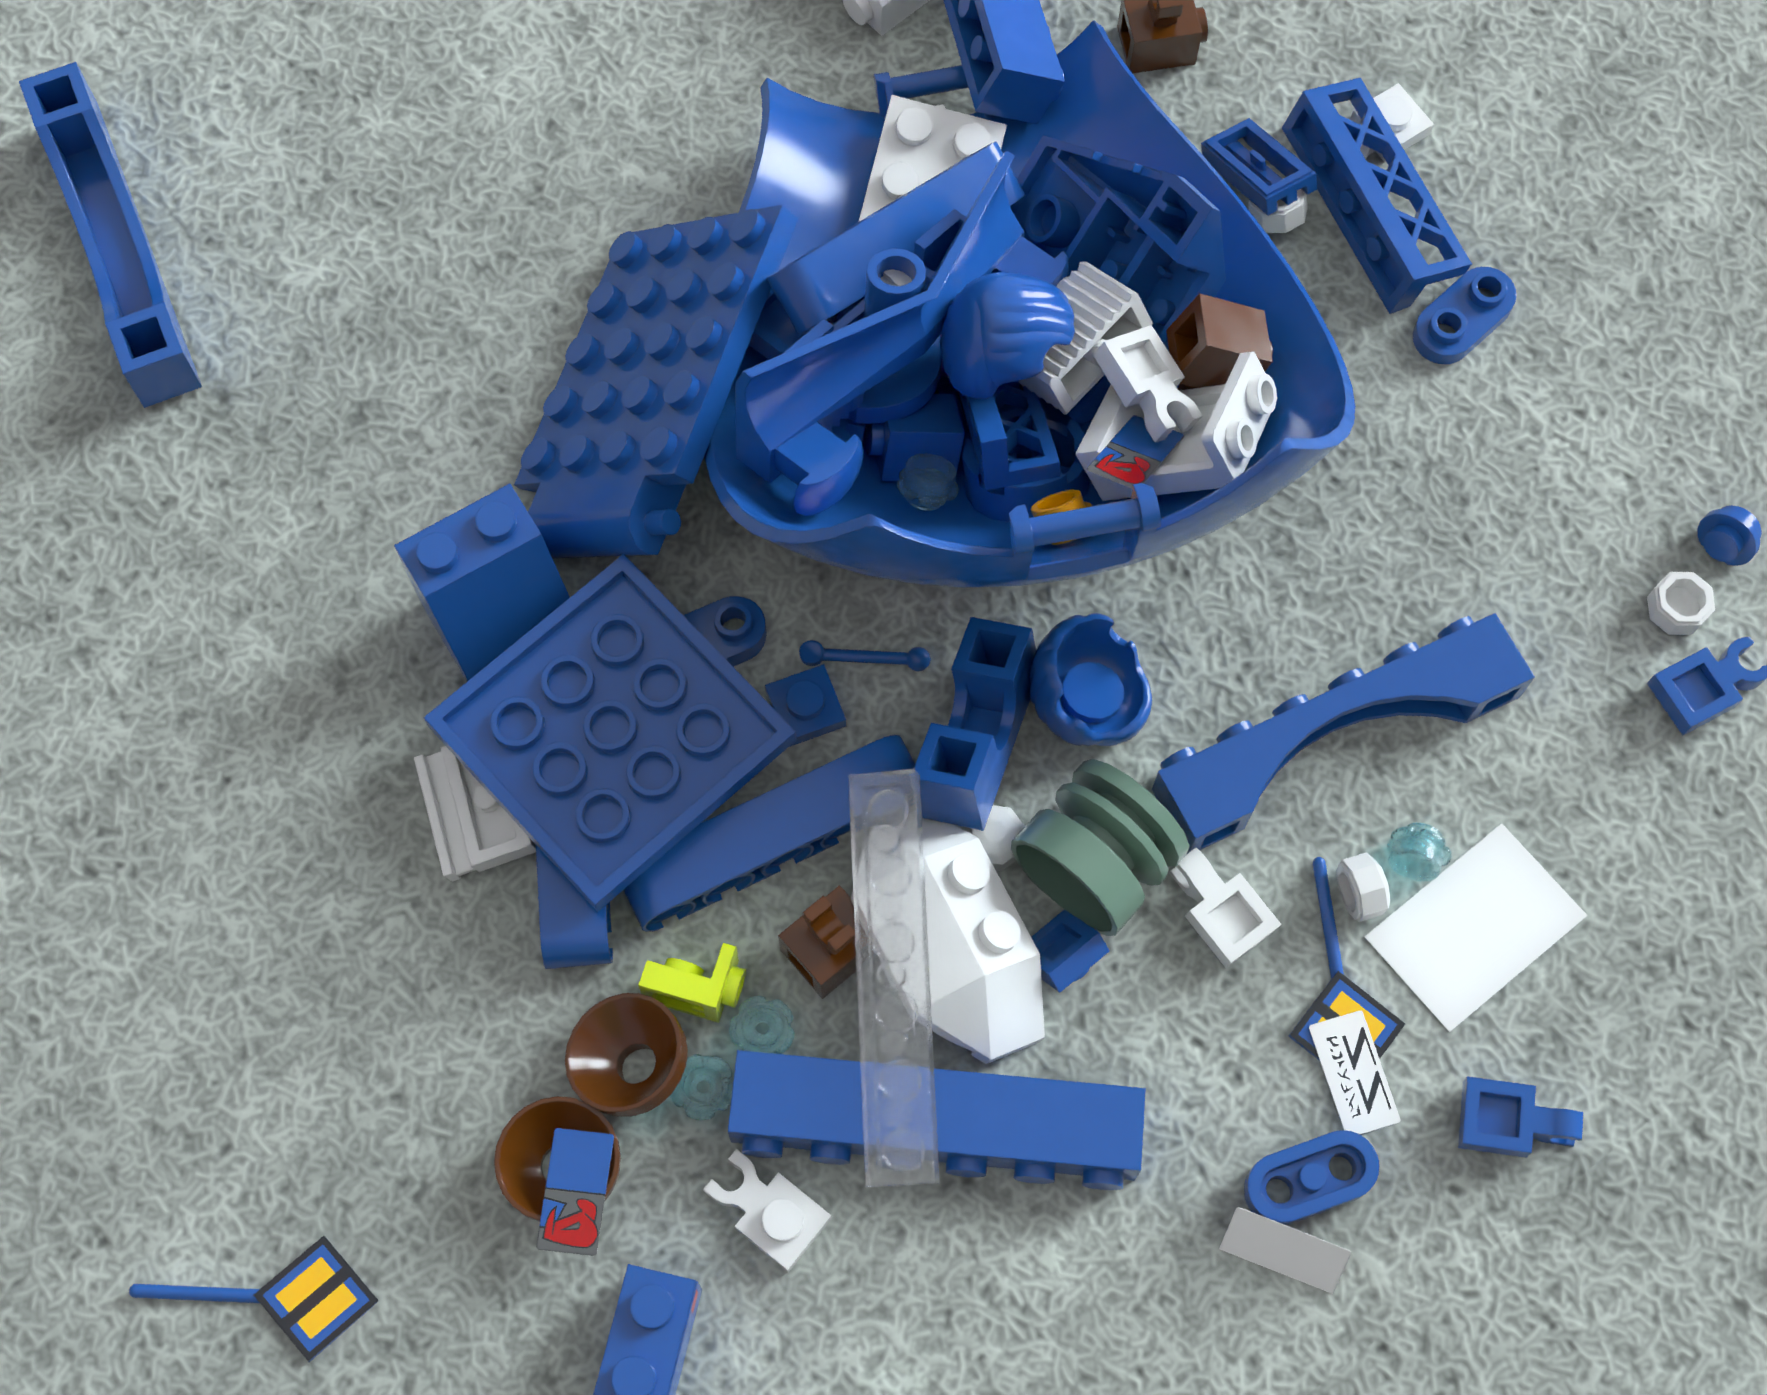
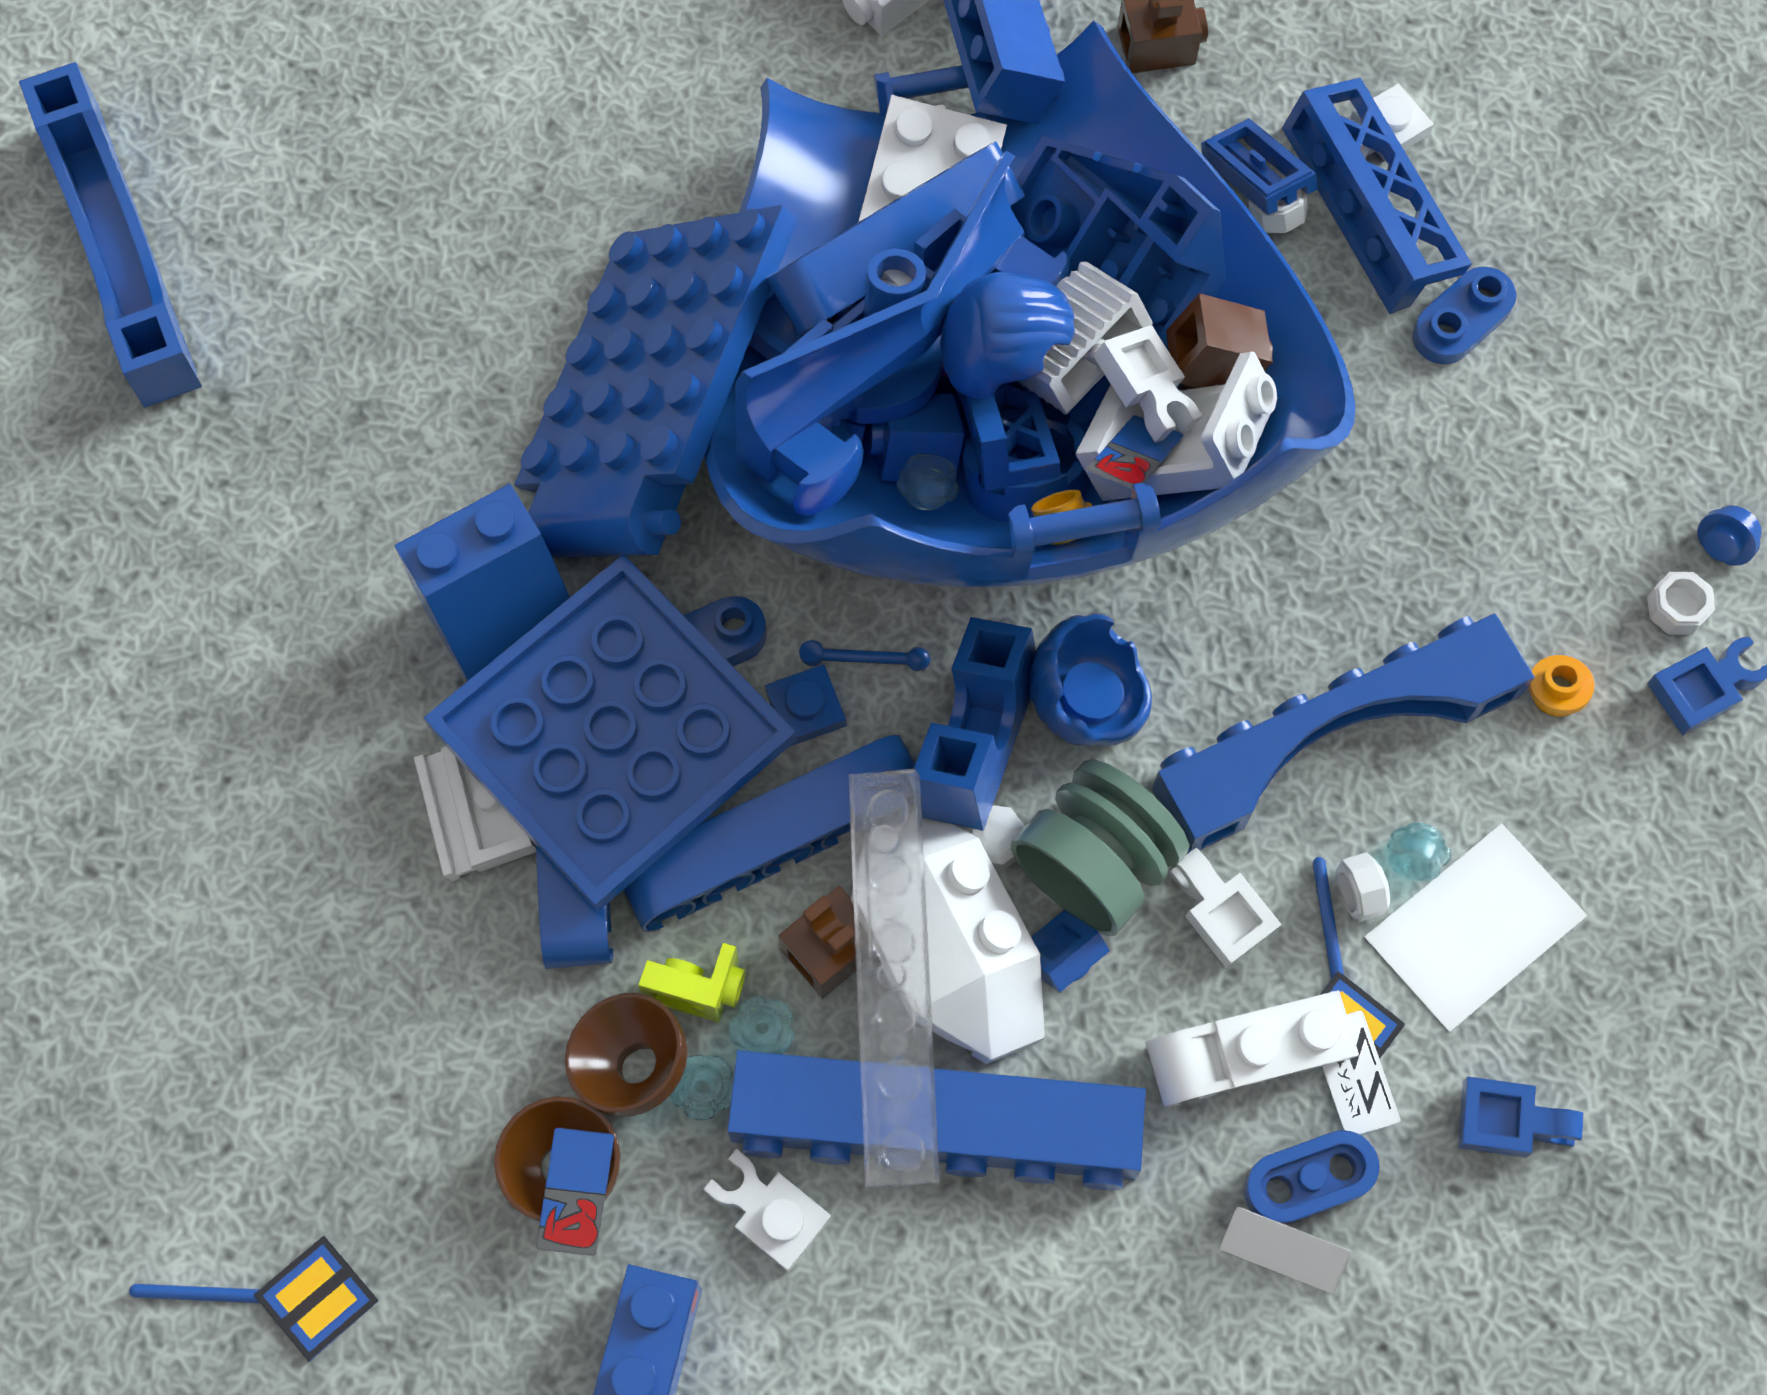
(1251, 1048): none -> white plate
(1560, 700): none -> light orange plate

